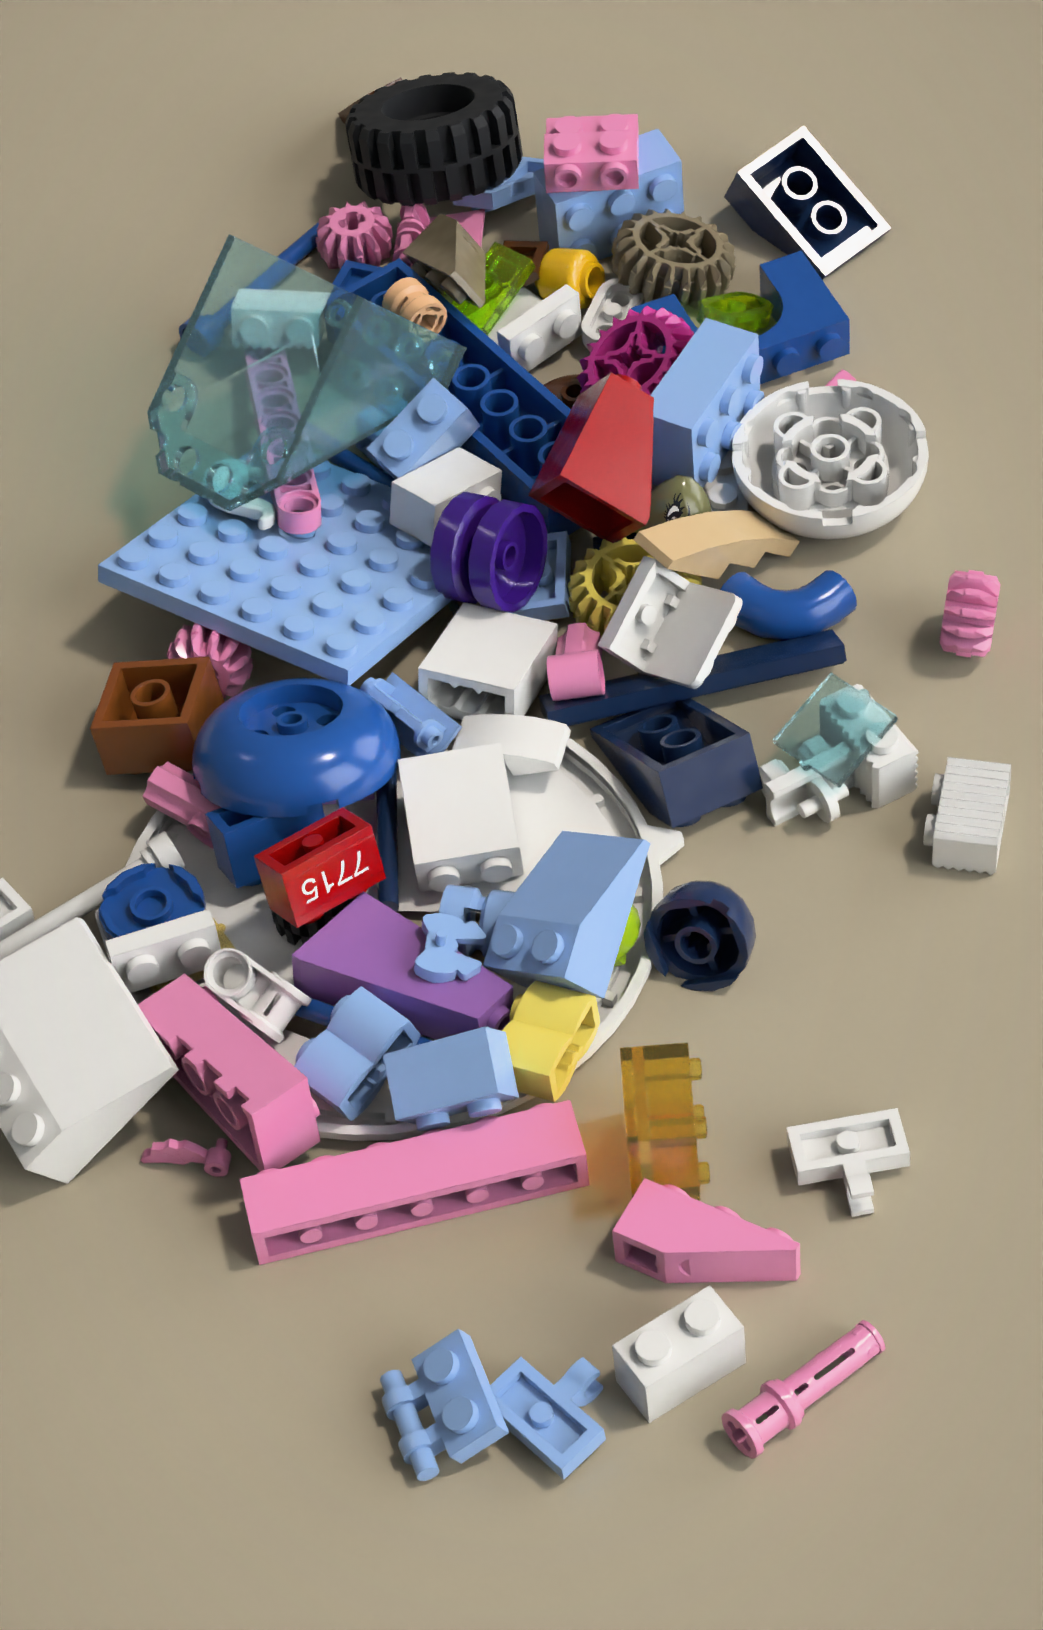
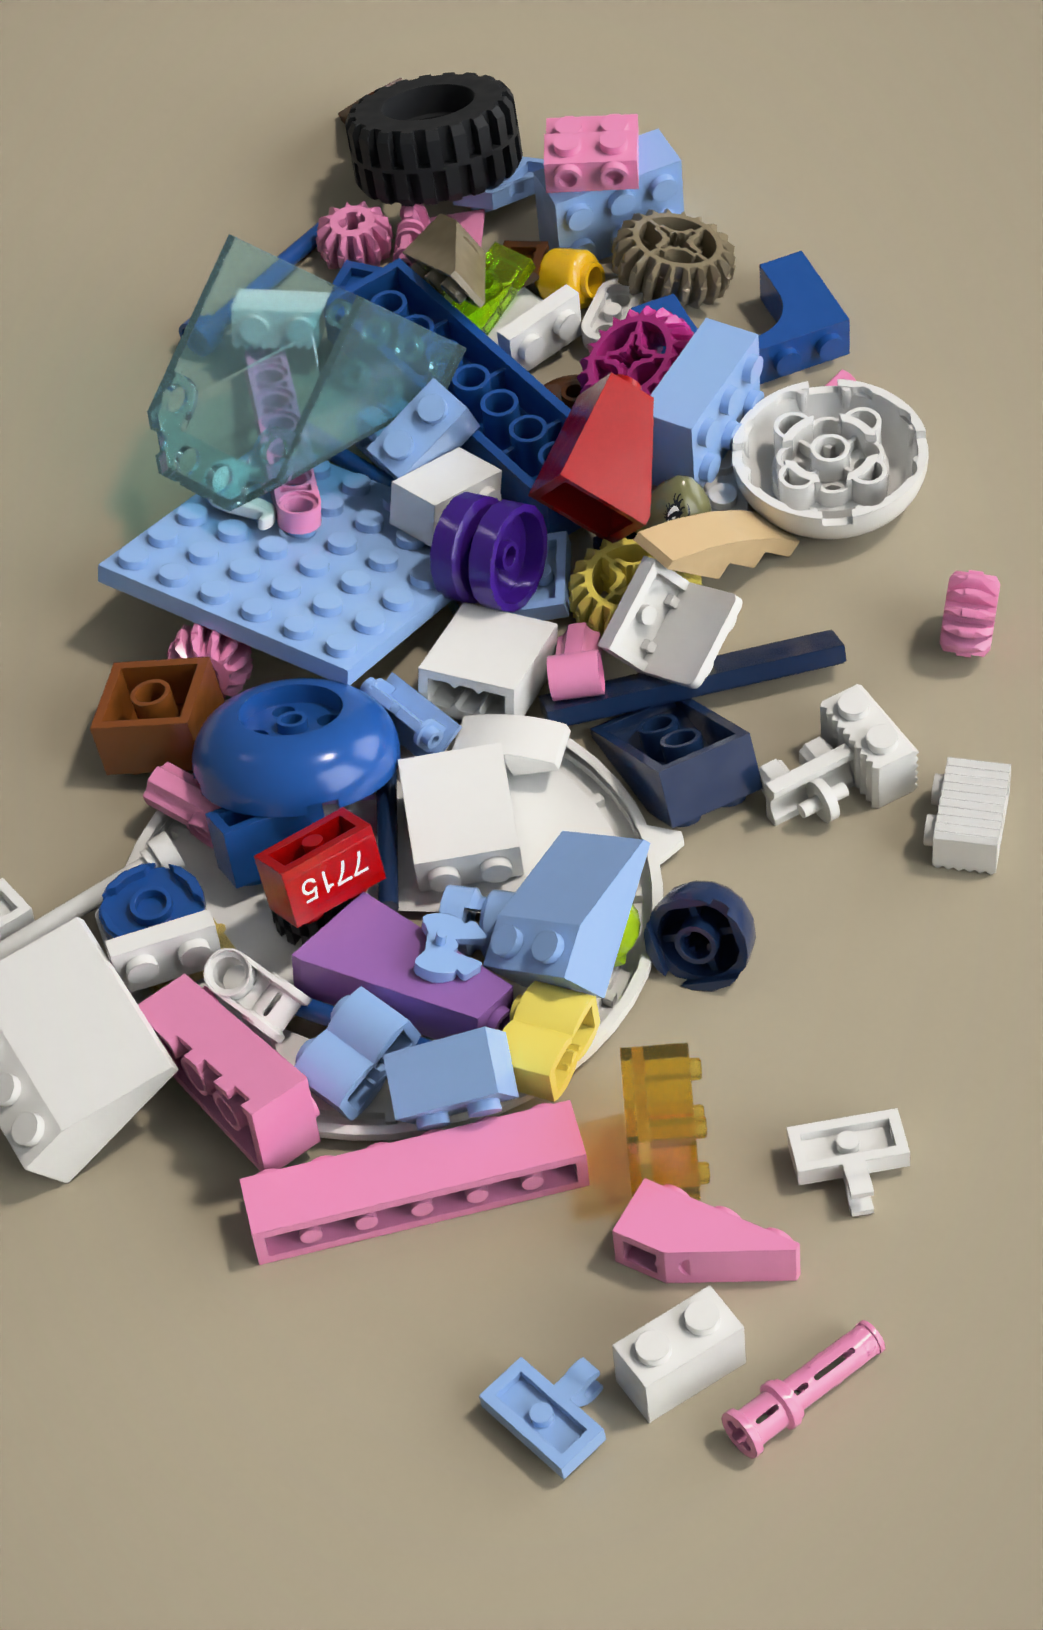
(215, 1160): bright pink piece -> none
(416, 304): light nougat wheel -> none
(458, 1397): light blue plate -> none
(737, 309): clear neon green plate -> none
(792, 612): blue cylinder -> none
(805, 203): dark blue slope -> none
(835, 729): clear light blue piece -> none

